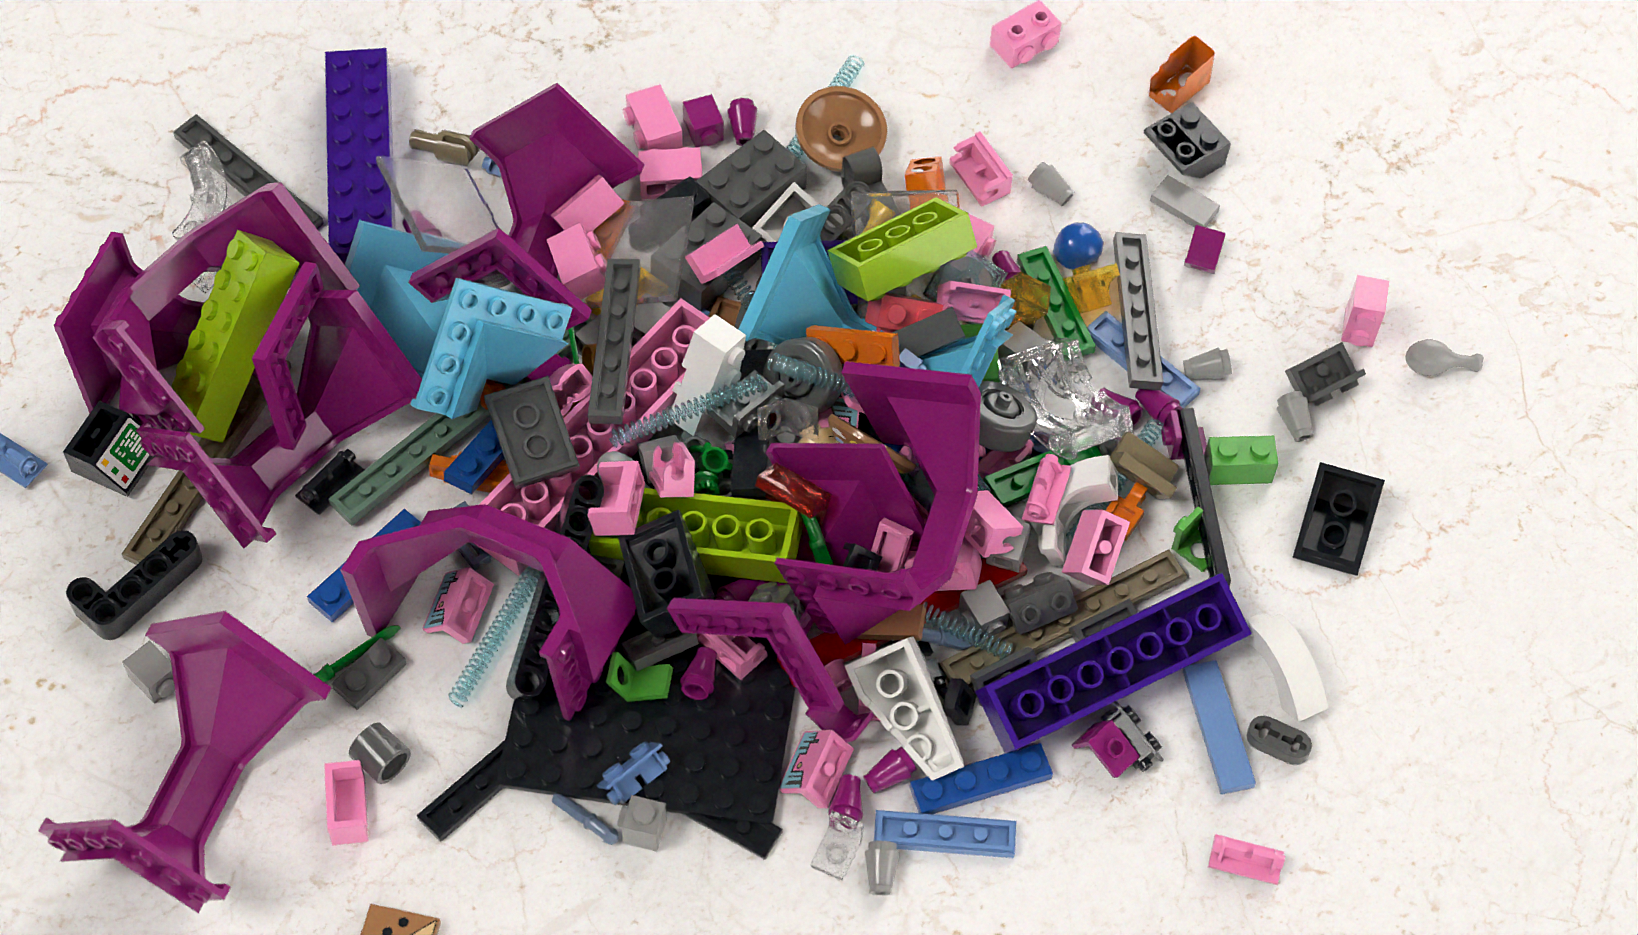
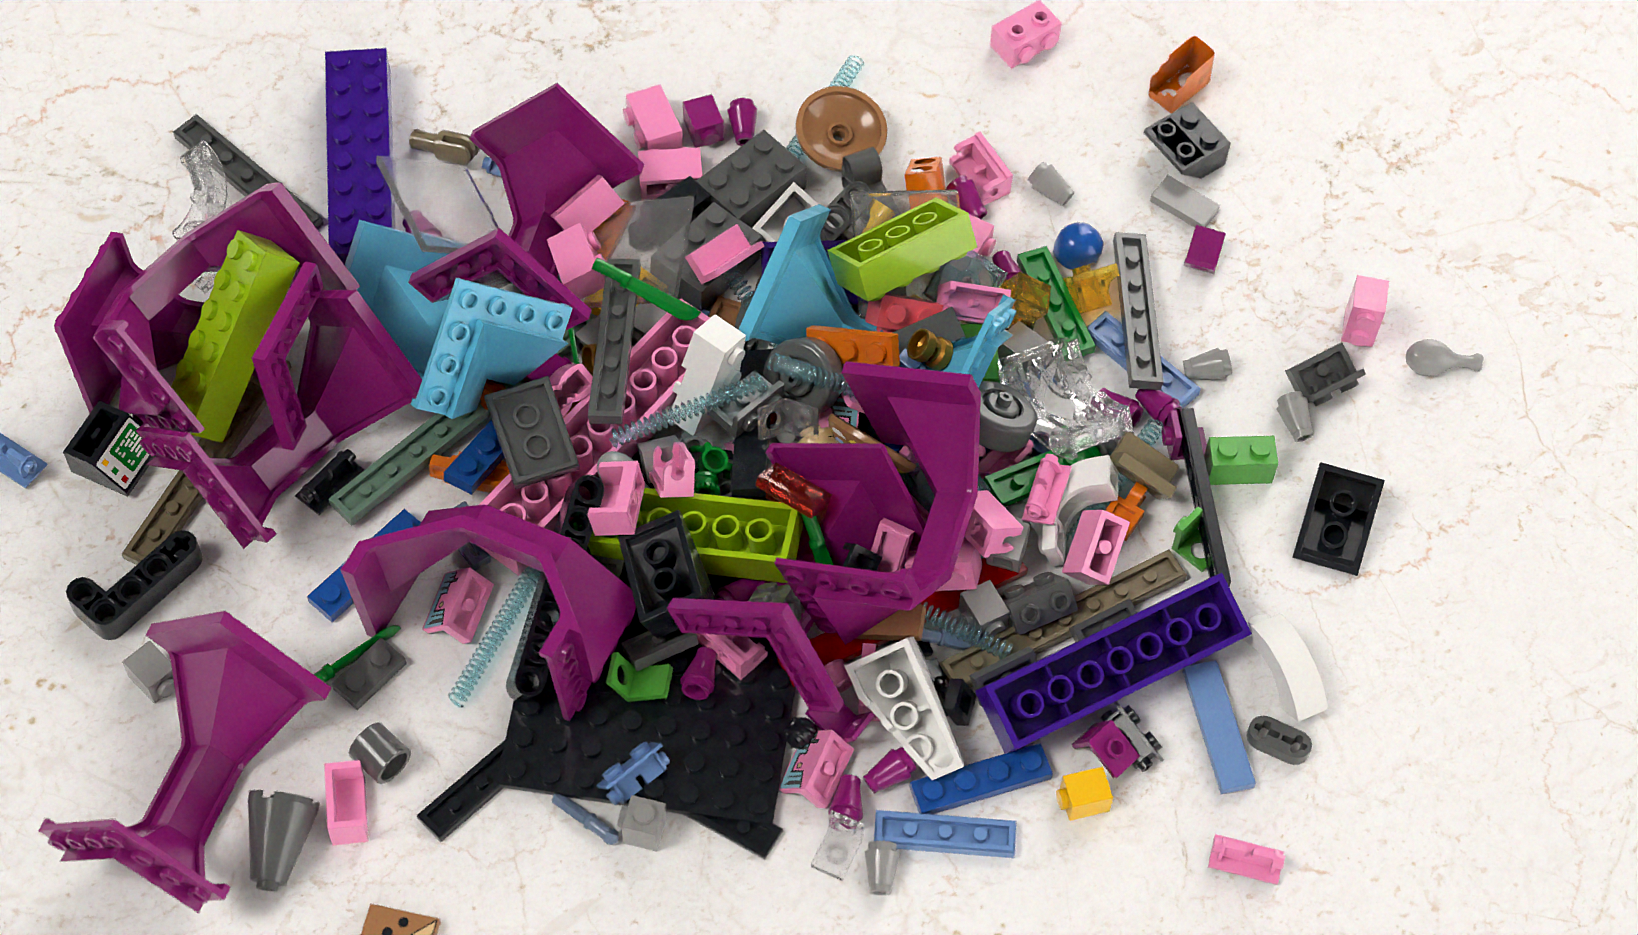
(276, 835): none -> dark grey cone
(653, 295): none -> green piece
(799, 732): none -> black piece
(928, 348): none -> pearl gold wheel
(968, 196): none -> magenta cone
(1085, 793): none -> yellow brick

